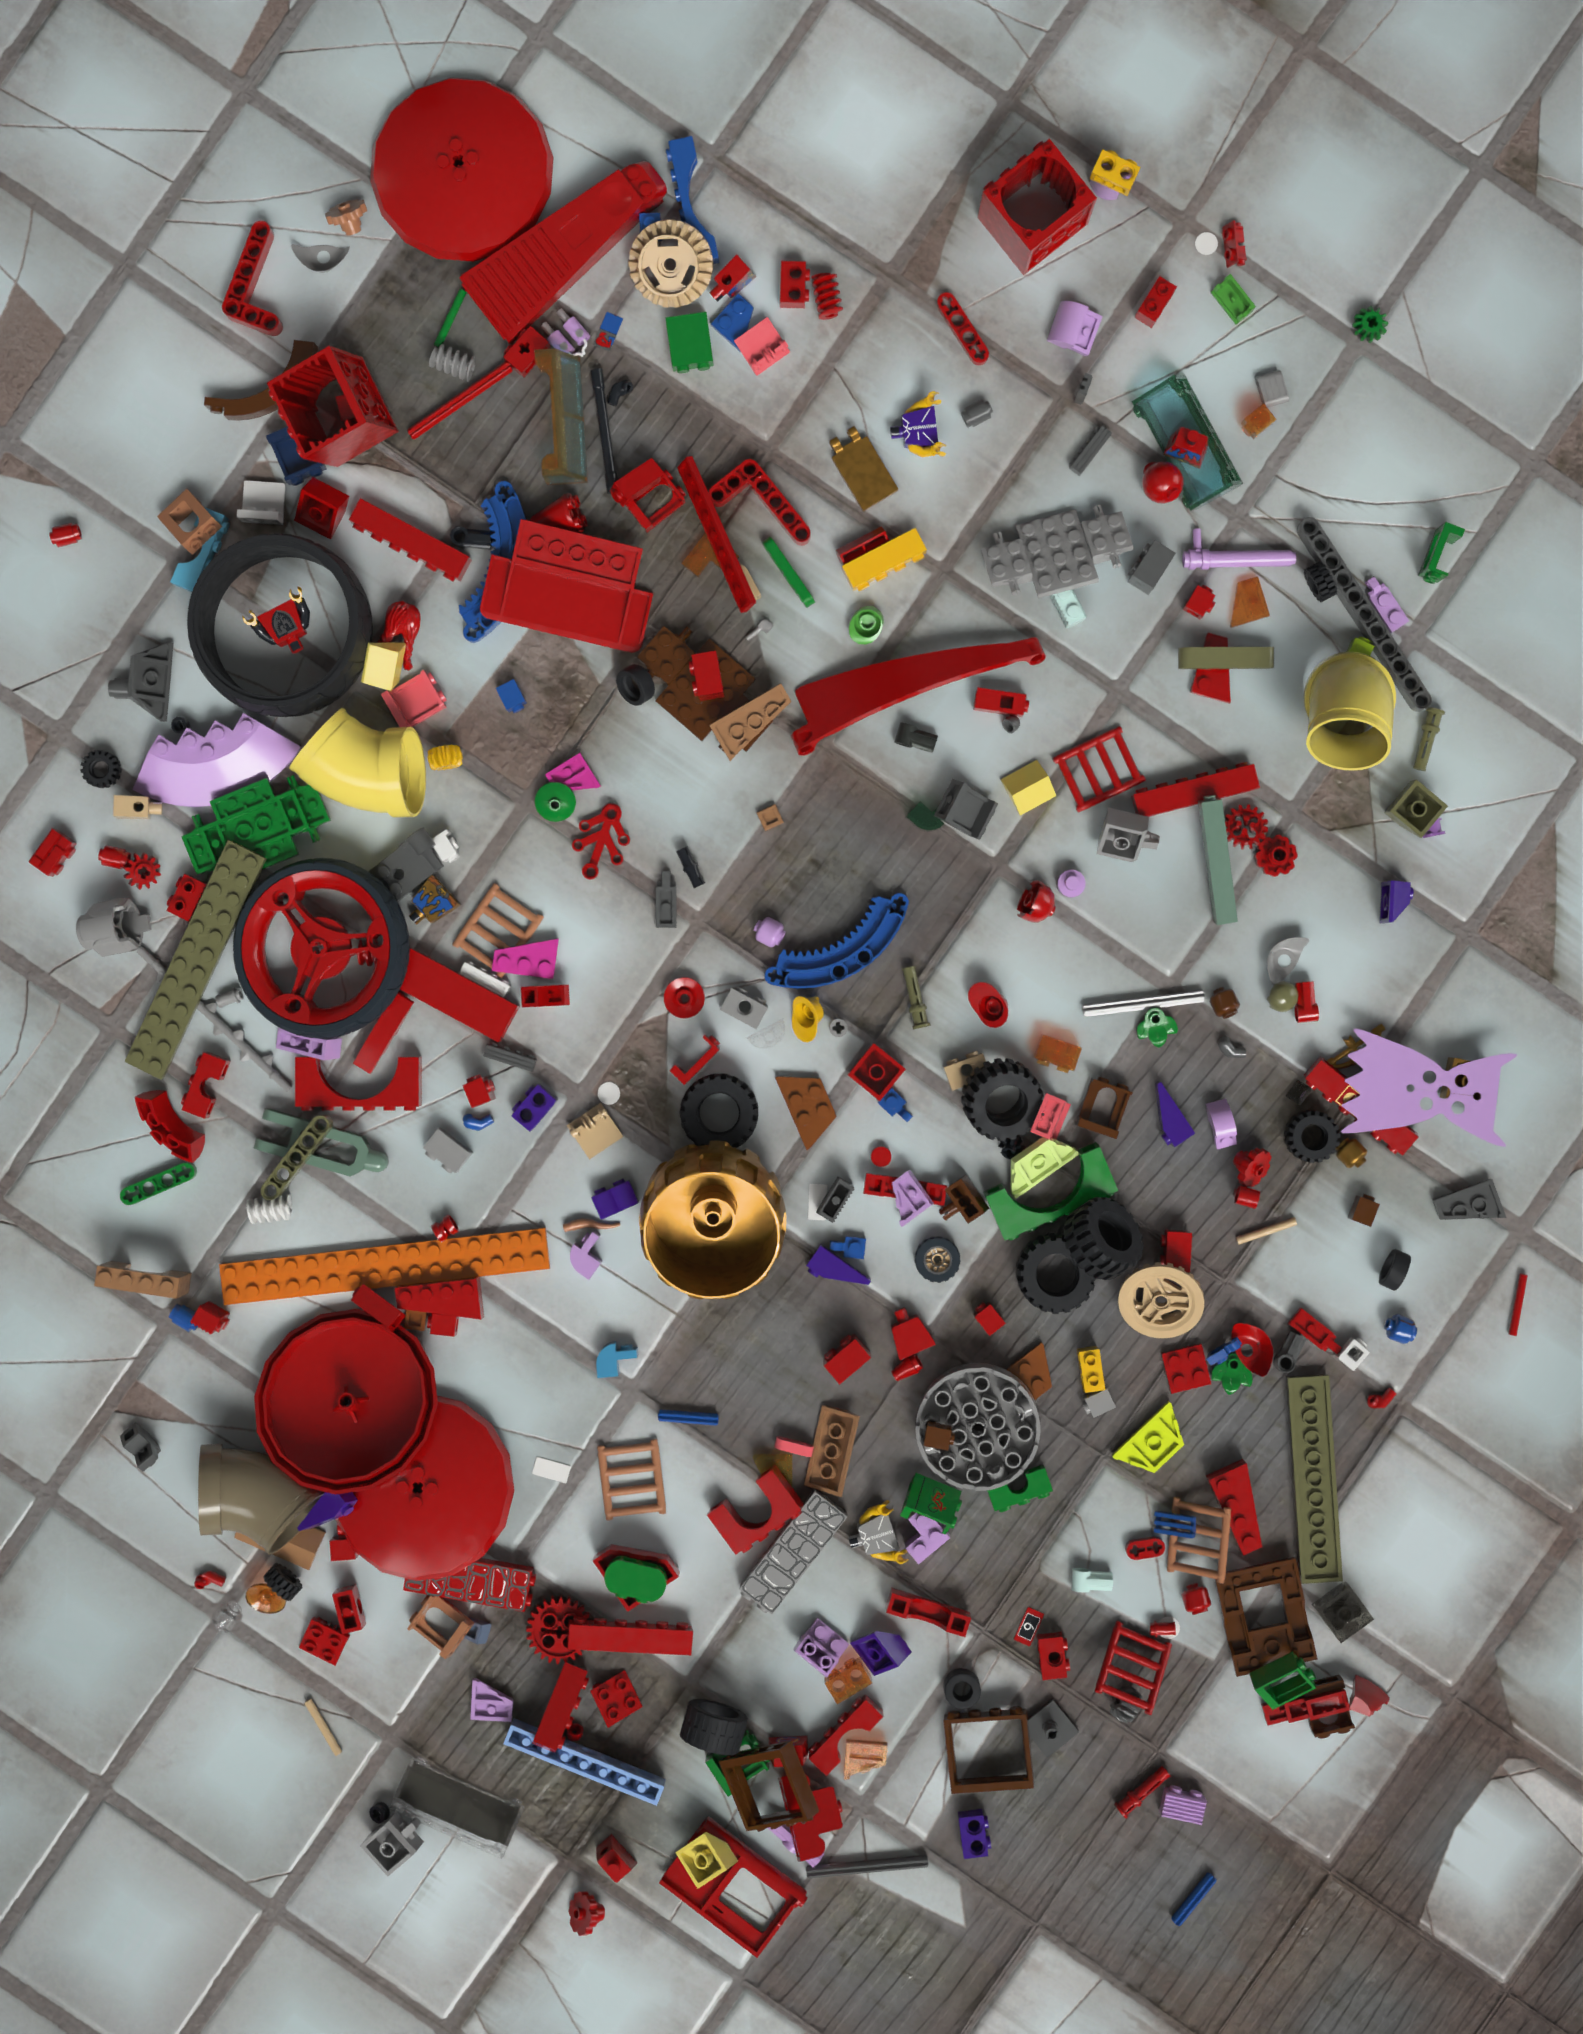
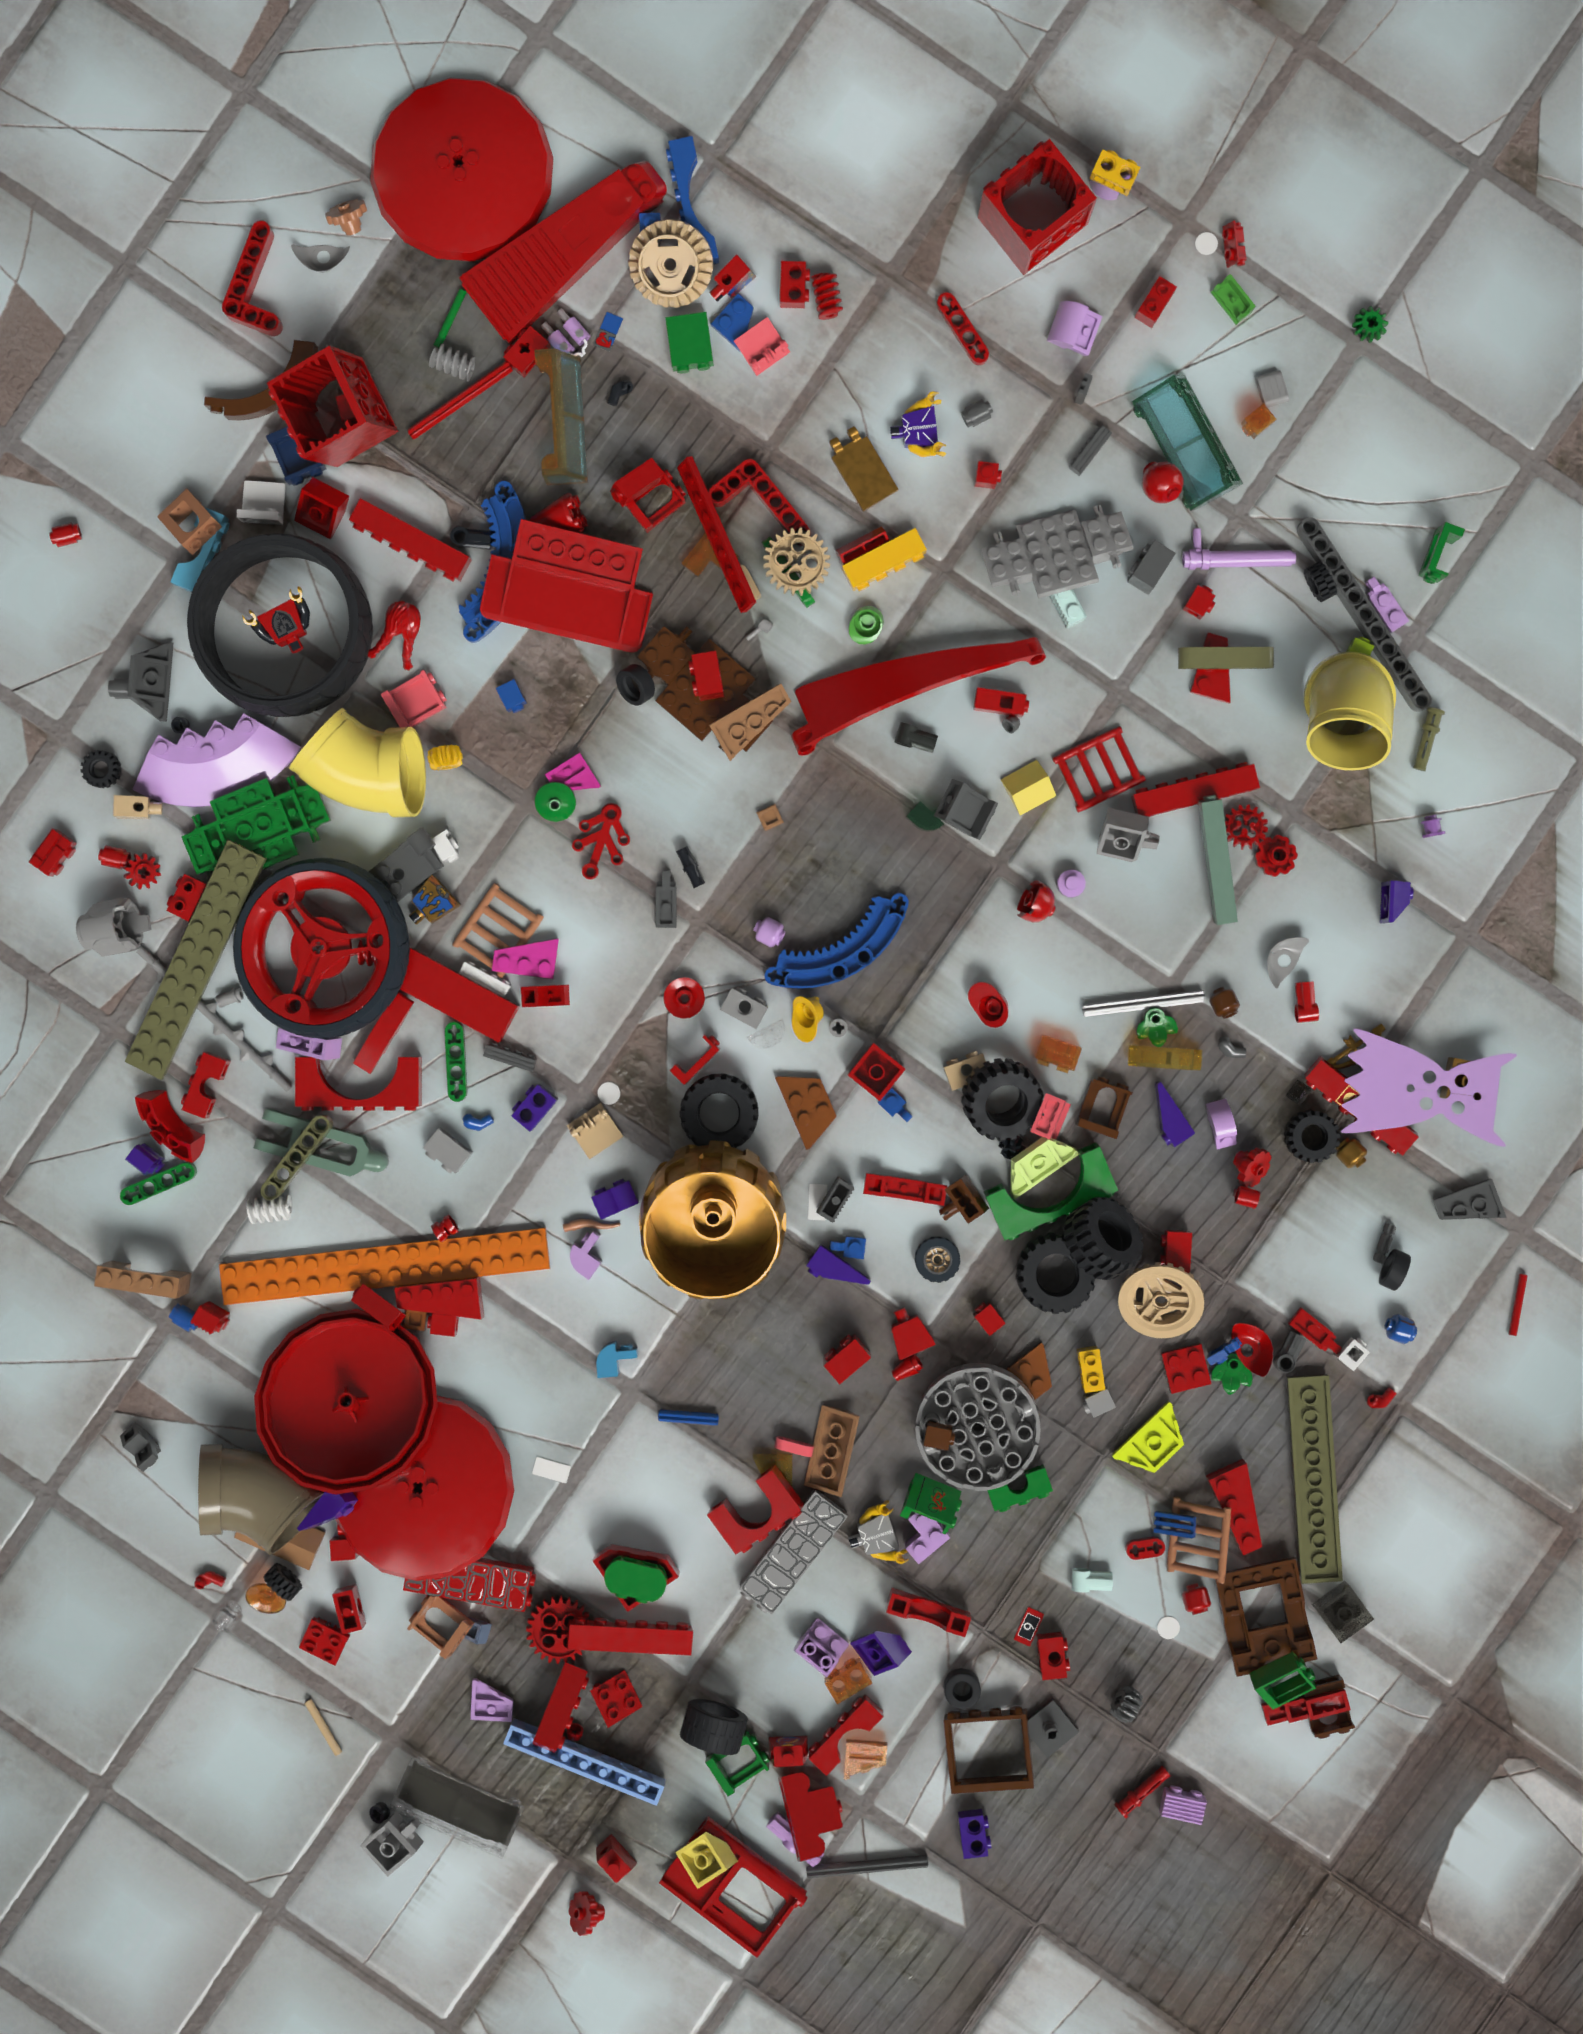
(145, 1159): none -> dark purple brick
(383, 664): light yellow slope -> none
(459, 1061): none -> green beam
(479, 1090): red brick -> none
(598, 387): black piece -> none
(608, 1492): nougat bar -> none
(744, 1799): reddish brown window -> none
(808, 575): none -> tan gear
(881, 1156): red tile -> none
(910, 1197): lavender wing -> none
(917, 1007): olive pin -> none
(987, 475): none -> red brick
(1107, 1668): red bar -> none
(1165, 1057): none -> clear yellow arch
(1165, 1628): red pin -> none
(1187, 446): red torso -> none
(1193, 1899): blue axle -> none
(1248, 603): clear orange wing -> none
(1266, 1231): tan bar -> none
(1283, 996): olive hair -> none
(1364, 1210): reddish brown brick -> none
(1366, 1697): red slope -> none
(1384, 1243): none -> dark grey axle
(1416, 808): olive slope -> none

